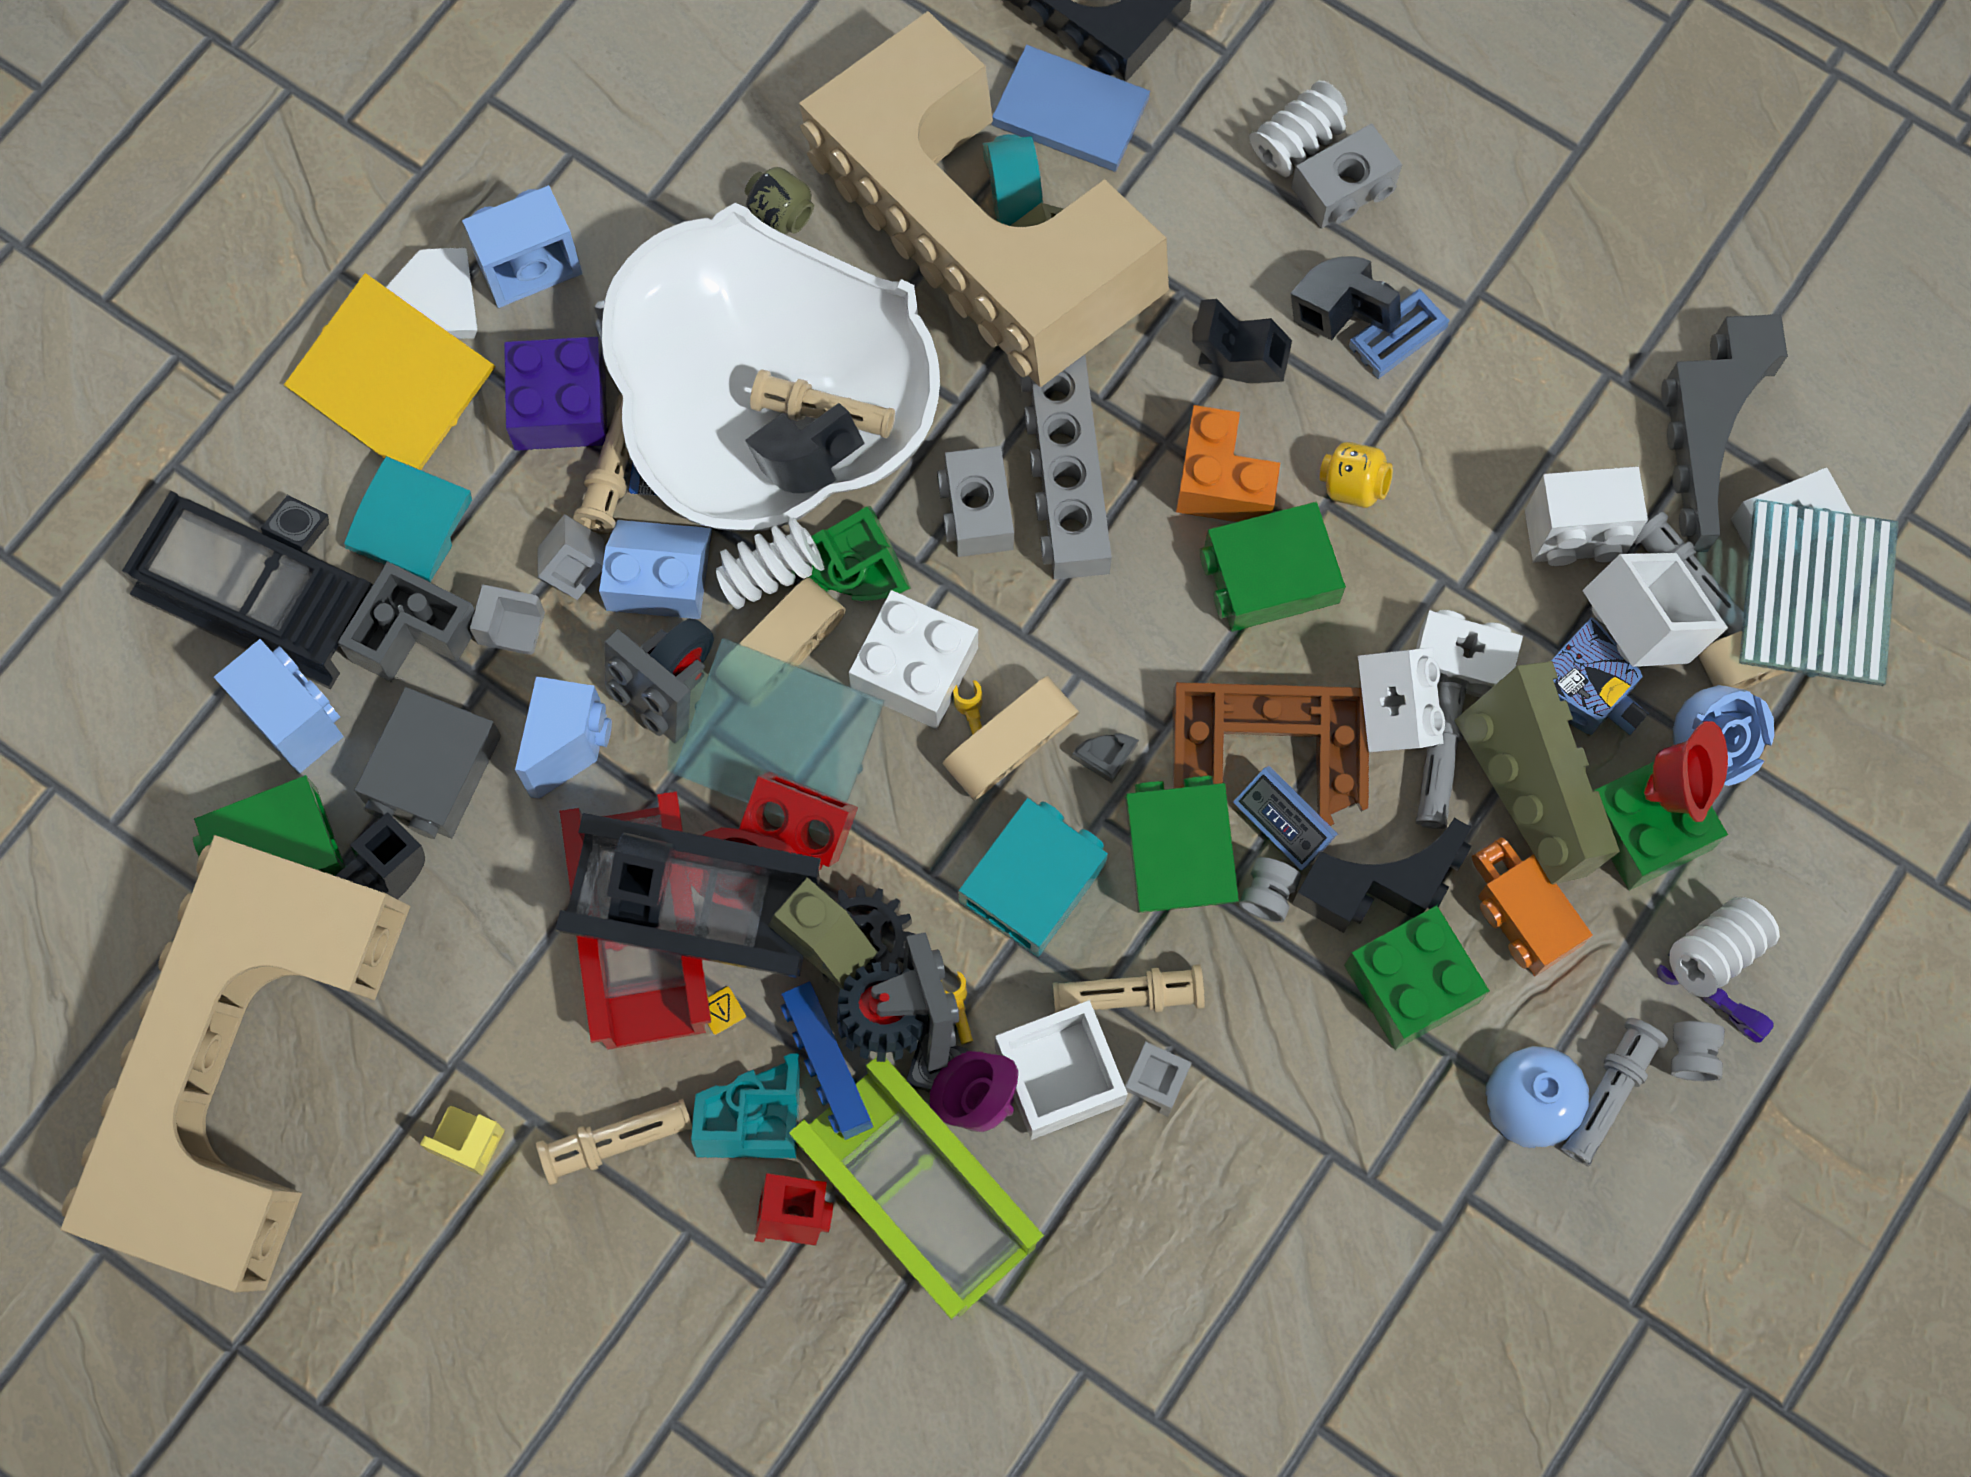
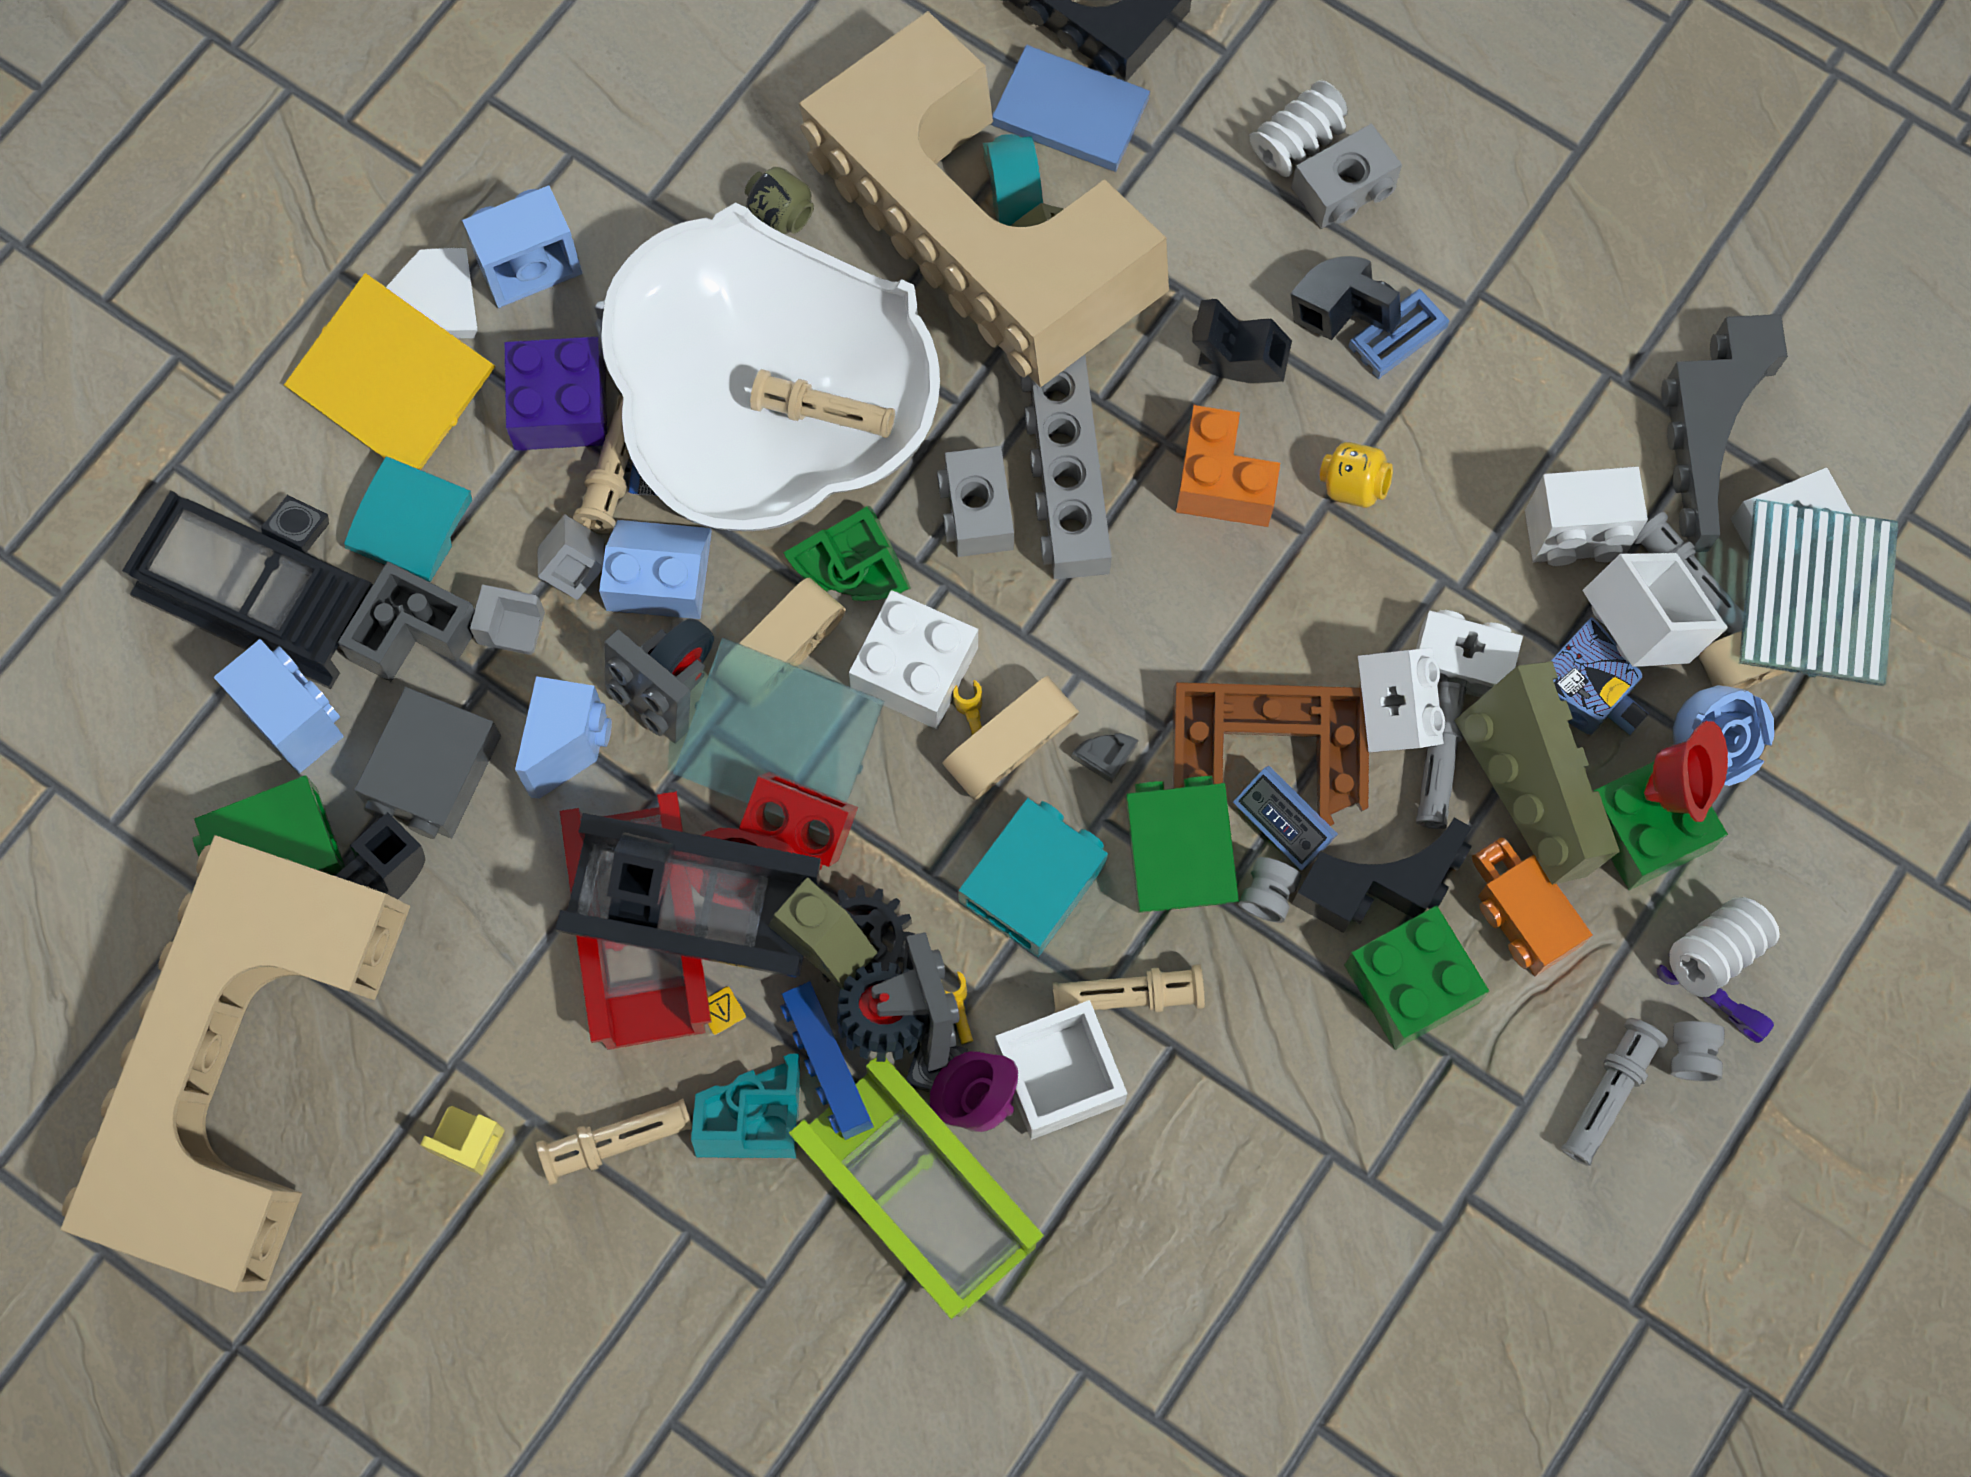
(768, 564): white piece -> none
(794, 1195): red brick -> none
(804, 458): black brick -> none
(1158, 1077): light grey panel -> none
(1272, 567): green brick -> none
(1537, 1097): light blue cylinder -> none

